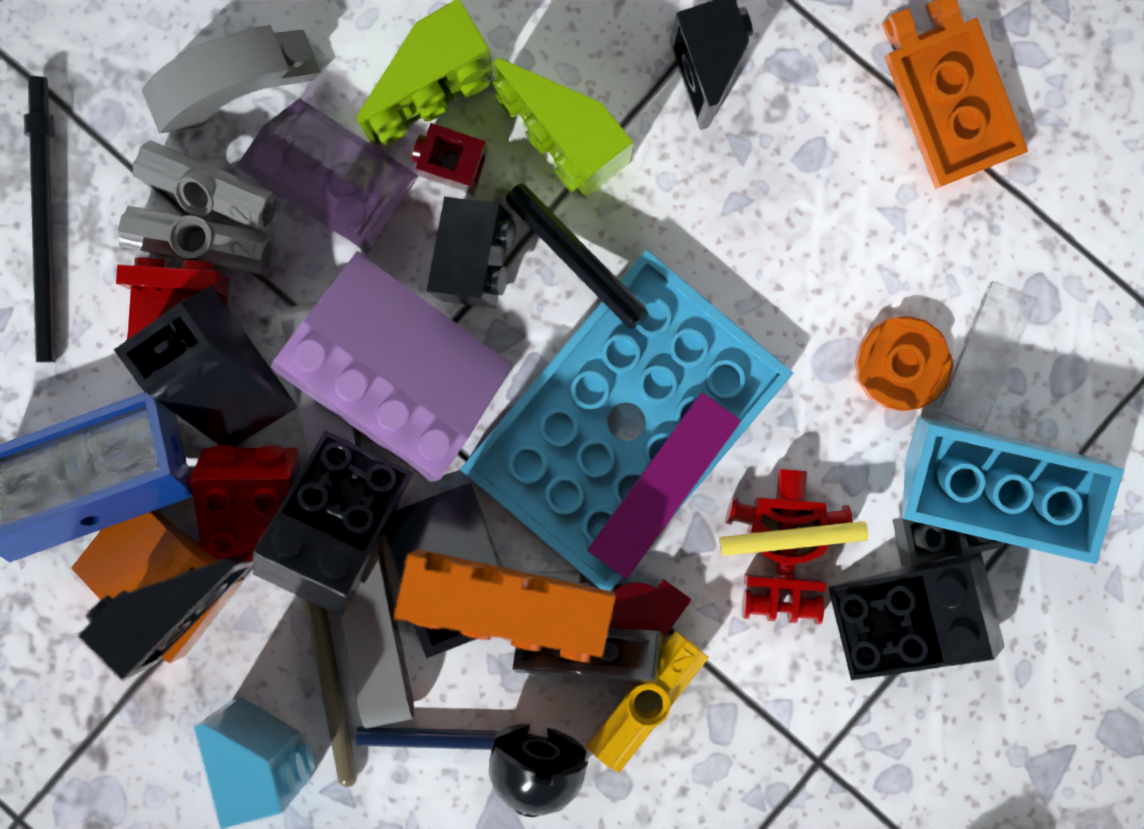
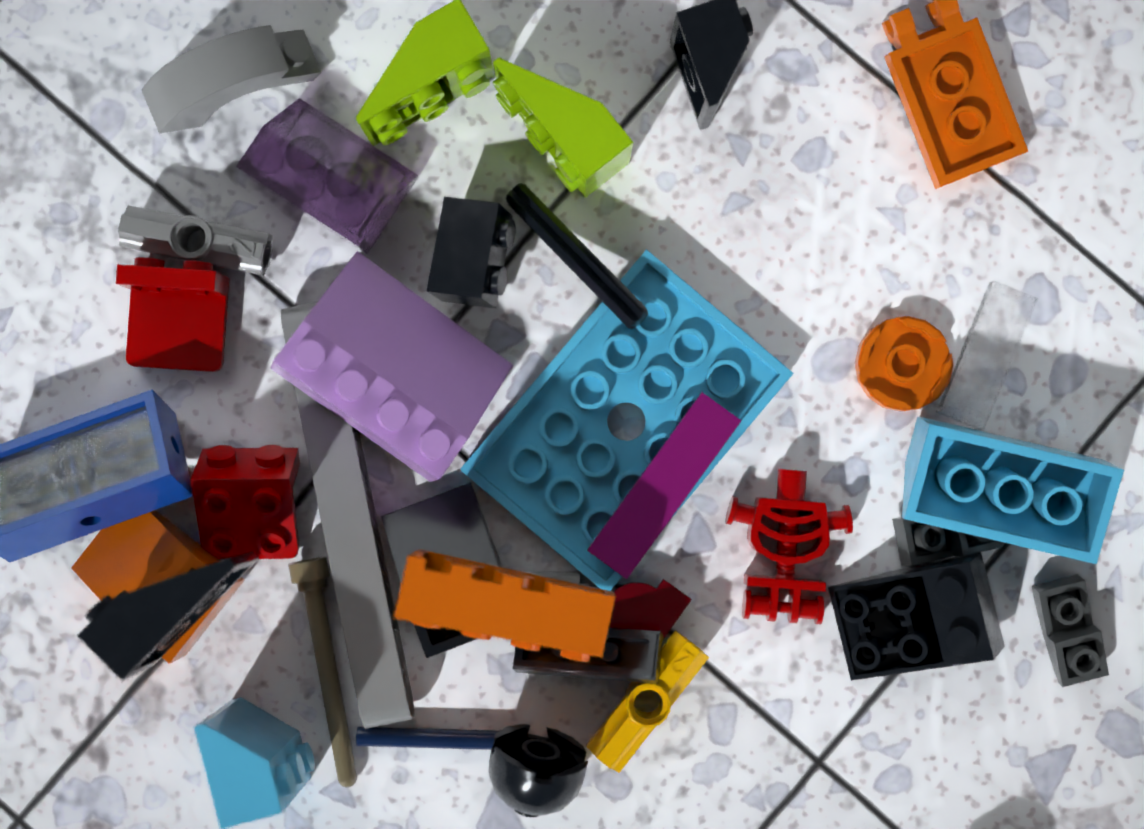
(39, 129): black bar -> none
(206, 186): light grey piece -> none
(206, 370): black slope -> none
(331, 523): black slope -> none
(444, 141): dark red brick -> none
(793, 538): light yellow bar -> none
(1068, 630): none -> dark grey slope

